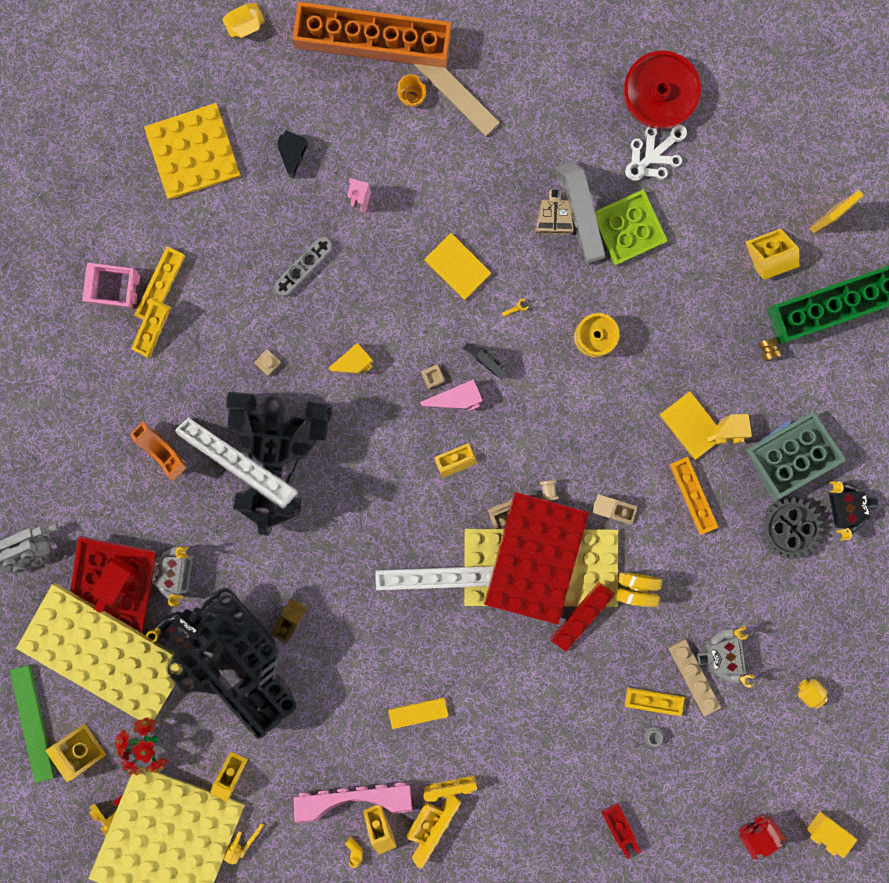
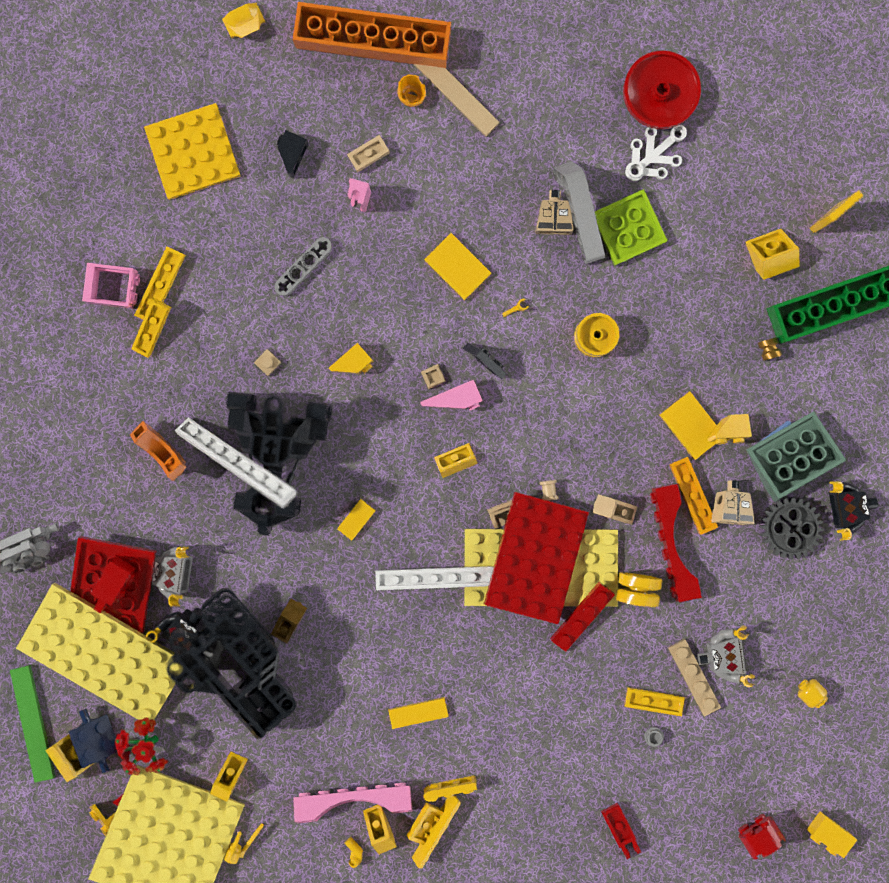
(93, 740): none -> dark blue plate
(356, 519): none -> yellow tile
(368, 153): none -> tan plate
(667, 502): none -> red arch
(733, 506): none -> tan torso

